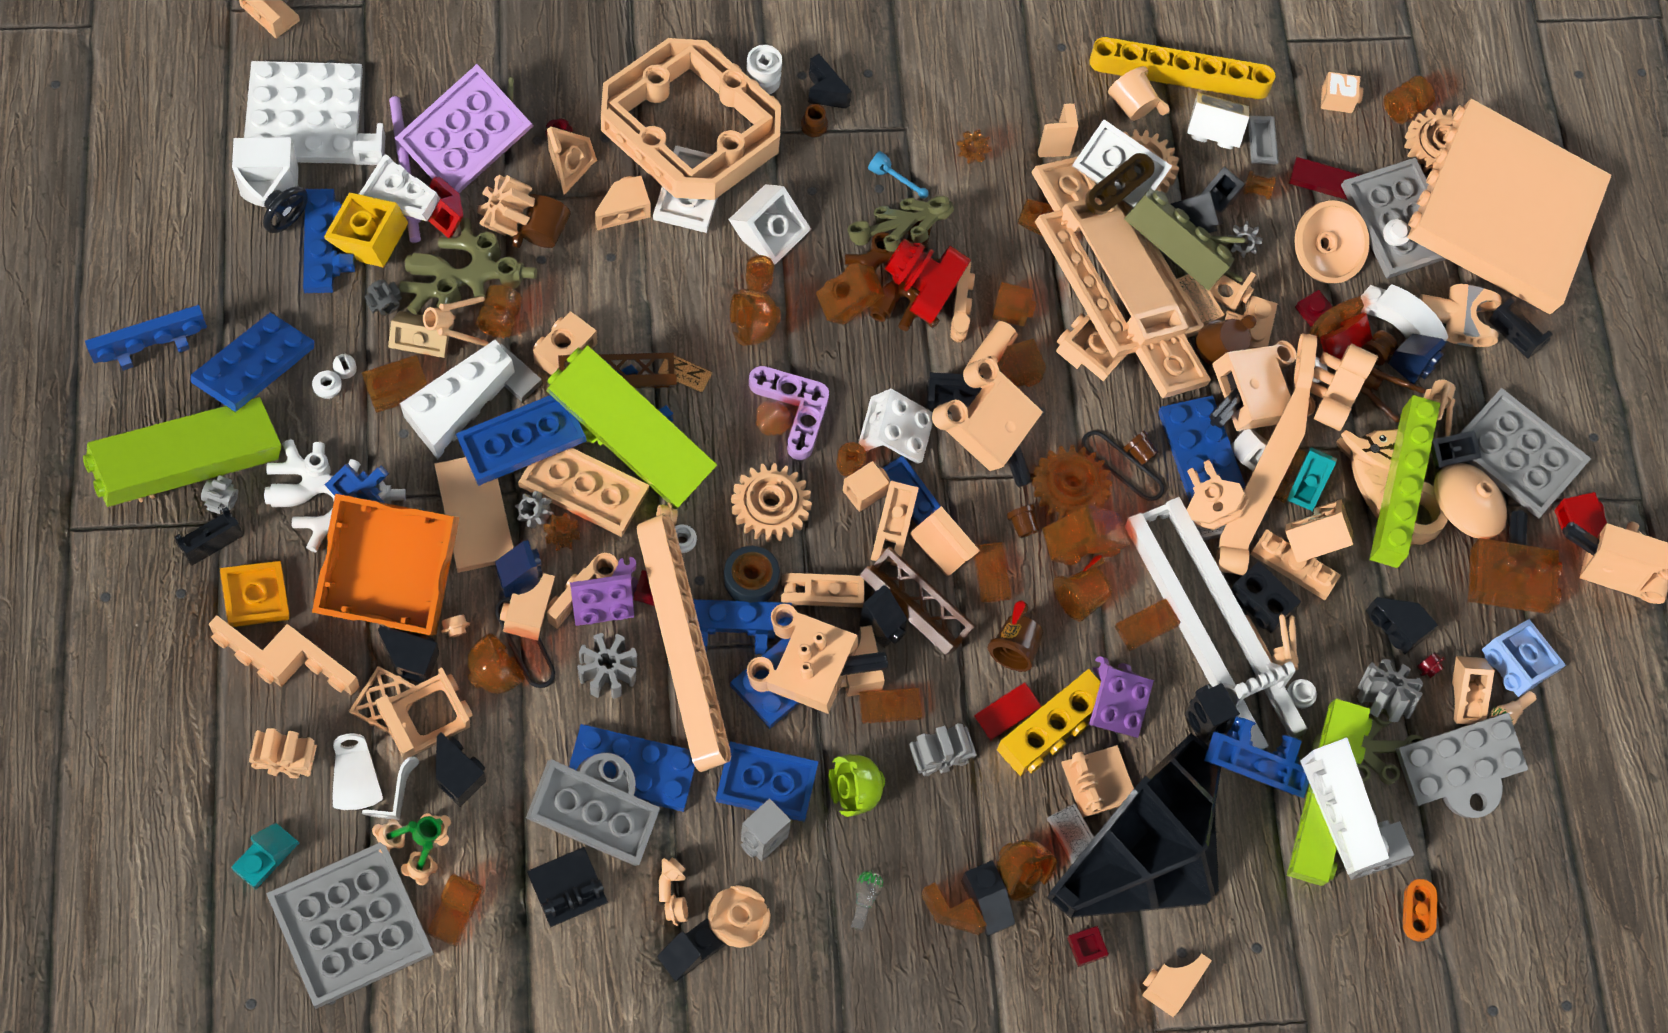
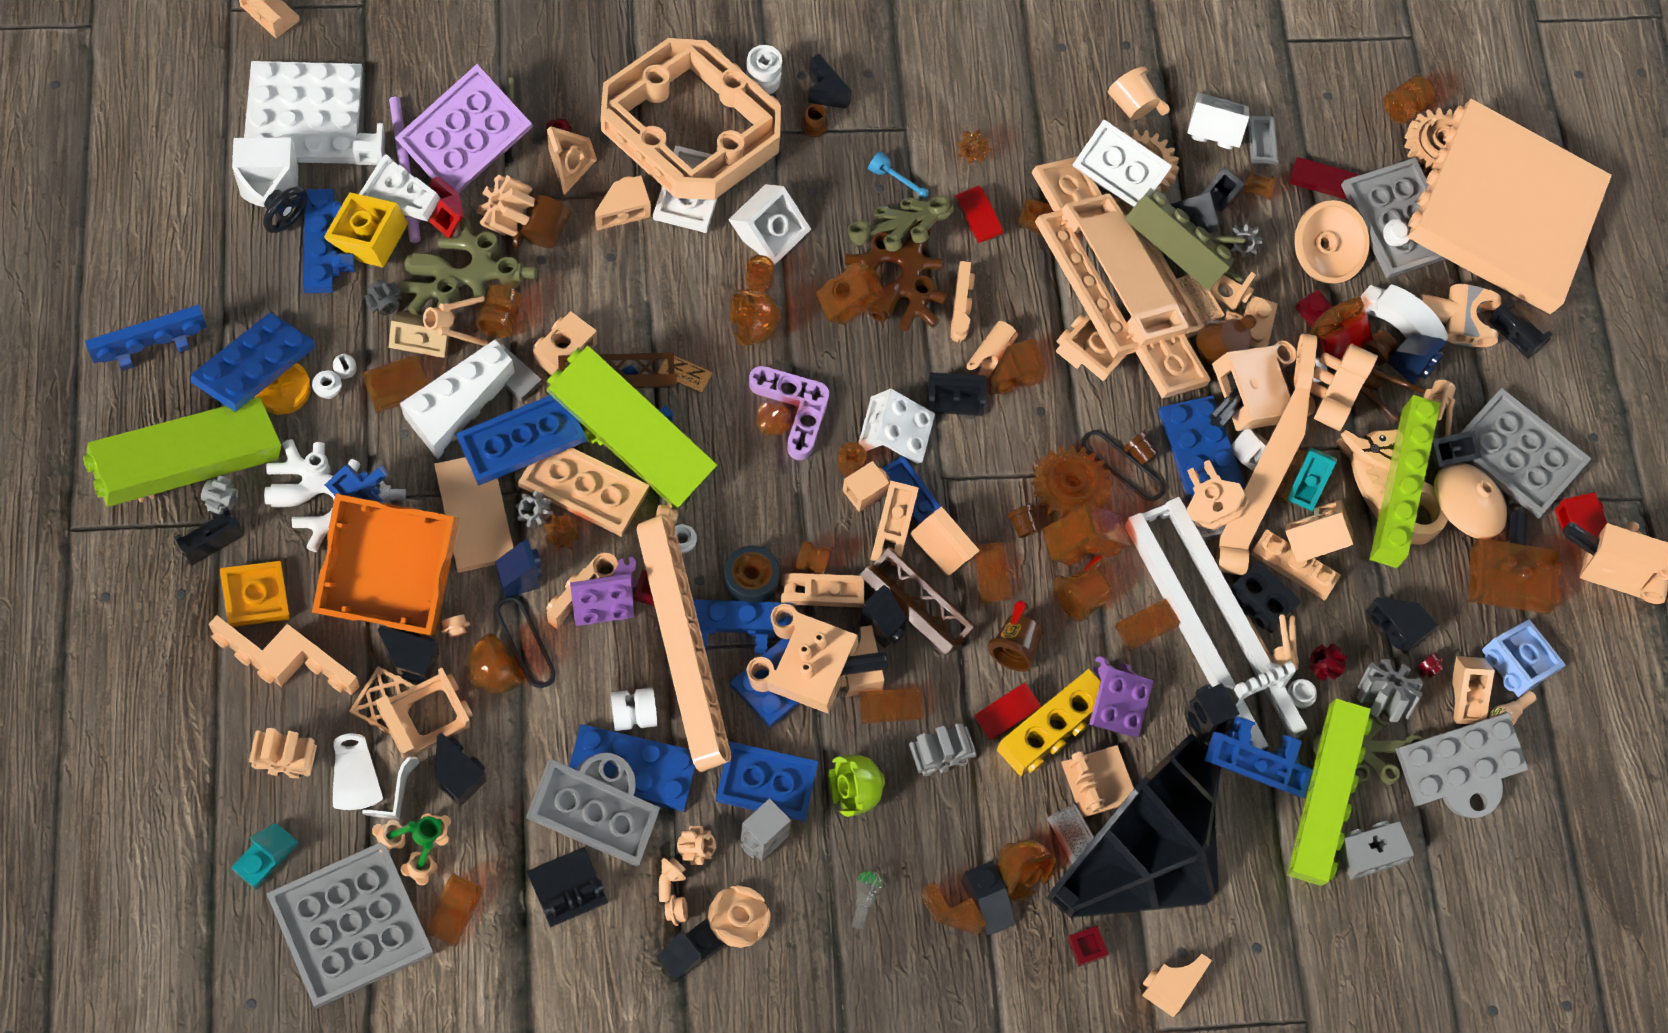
(287, 392): none -> light orange tile
(527, 611): light nougat arch -> none
(595, 669): light grey gear -> none
(633, 709): none -> white wheel
(696, 845): none -> light nougat gear
(767, 519): light nougat gear -> none
(813, 558): none -> clear orange wheel
(931, 278): red beam -> none
(979, 214): none -> red slope
(993, 421): light nougat piece -> none
(1014, 304): clear orange brick -> none
(1060, 137): light nougat panel -> none
(1128, 179): dark brown plate -> none
(1195, 65): yellow beam -> none
(1327, 662): none -> dark red gear
(1341, 92): light nougat brick -> none
(1345, 805): white wedge -> none
(1420, 911): orange plate -> none

